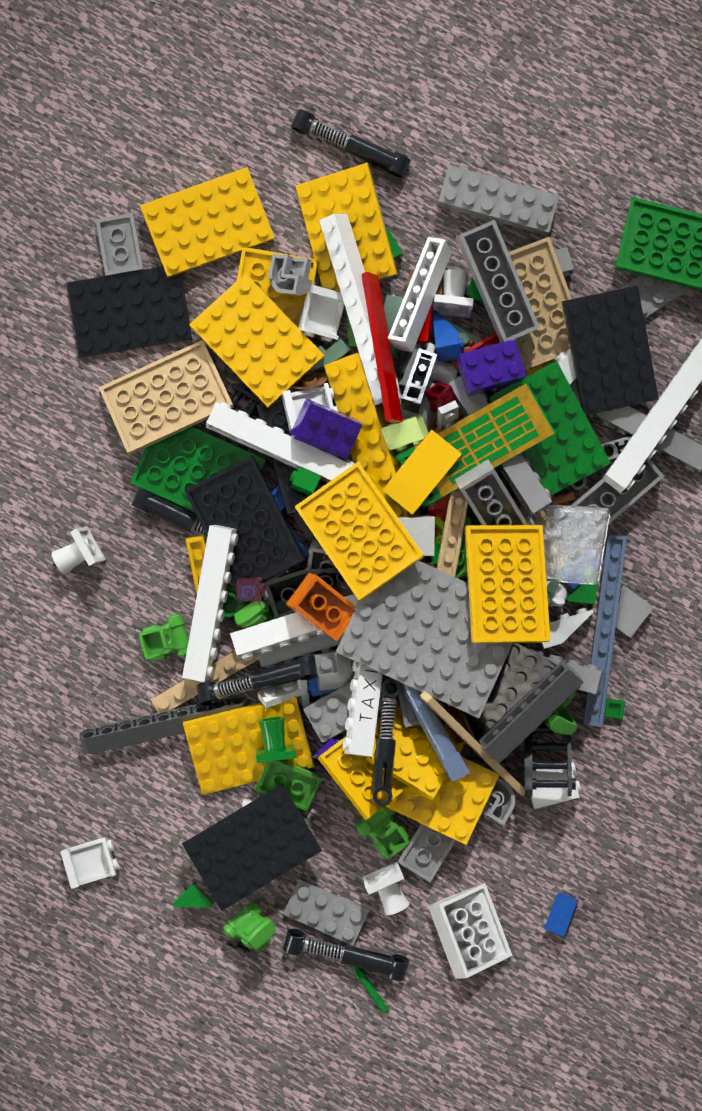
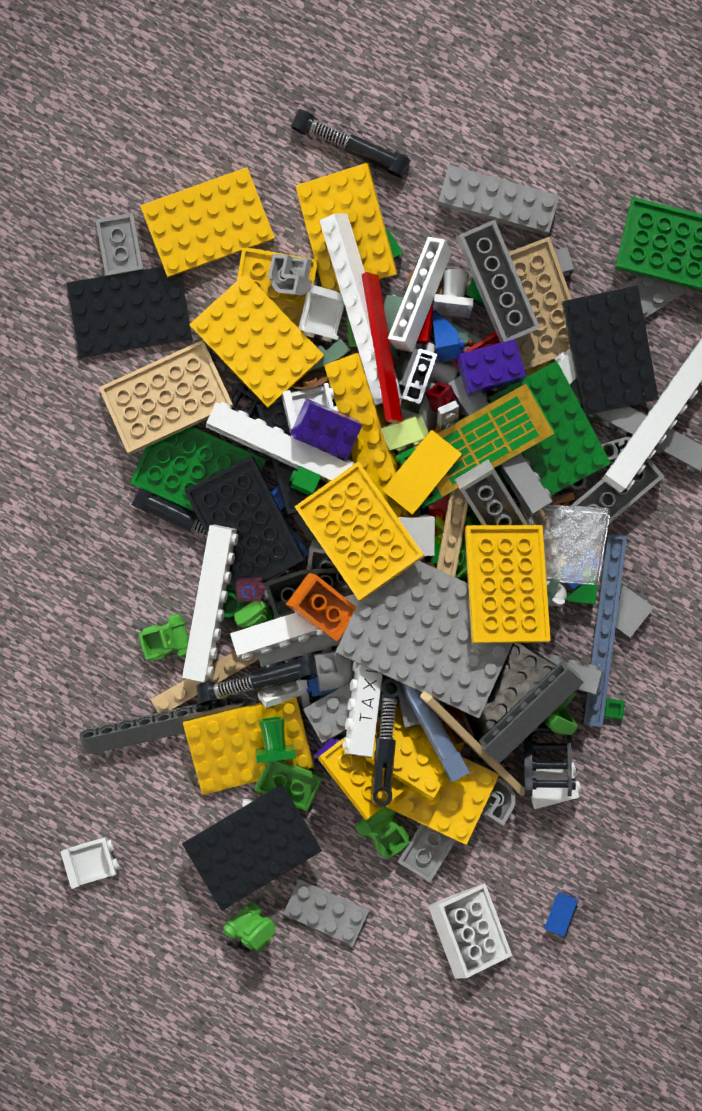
(82, 549): white plant -> none
(193, 897): green slope -> none
(196, 551): yellow tile -> none
(360, 974): green piece -> none
(386, 884): white plant -> none
(392, 966): black piece -> none
(565, 626): white slope -> none

